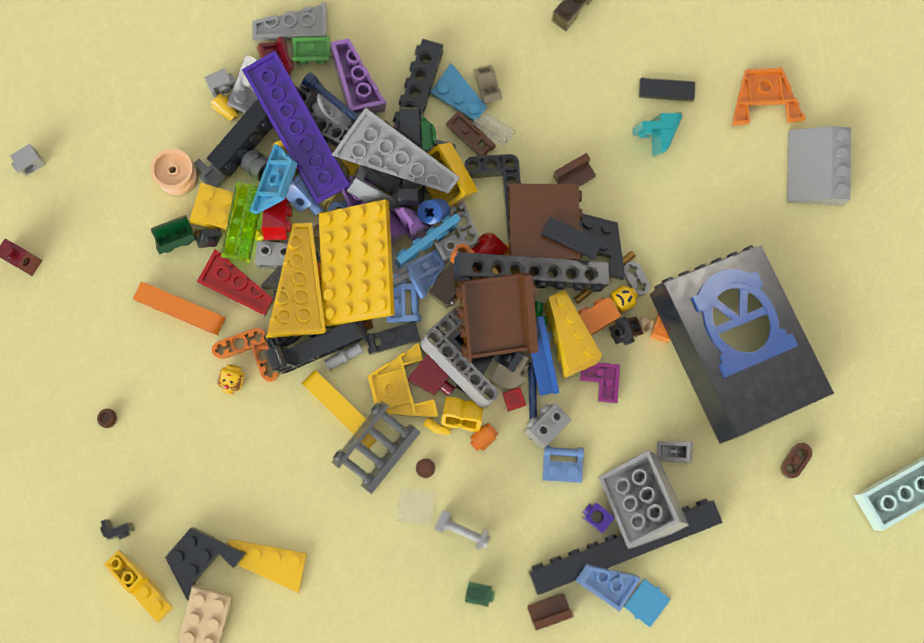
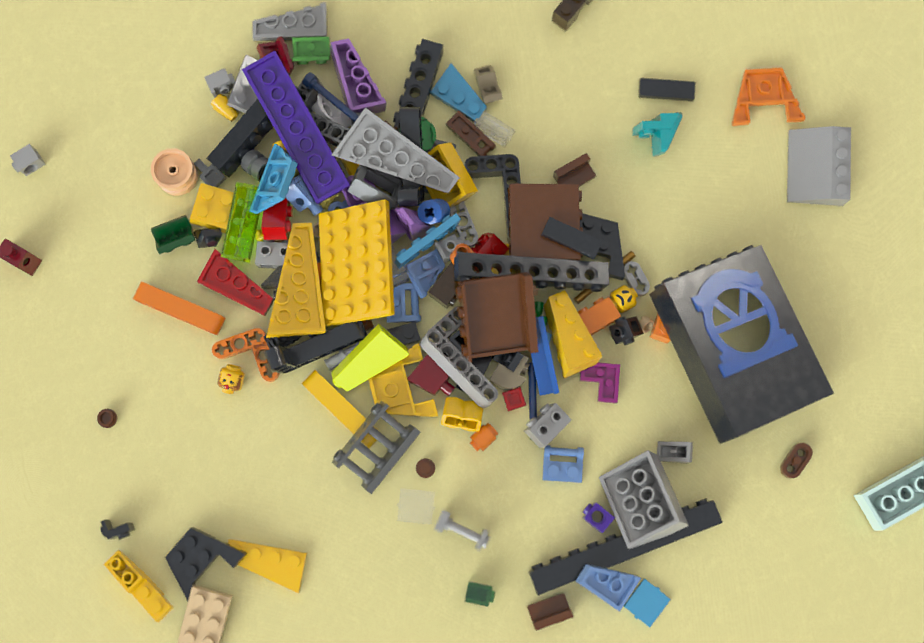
(368, 358): none -> neon yellow slope
(437, 428): yellow arm -> none

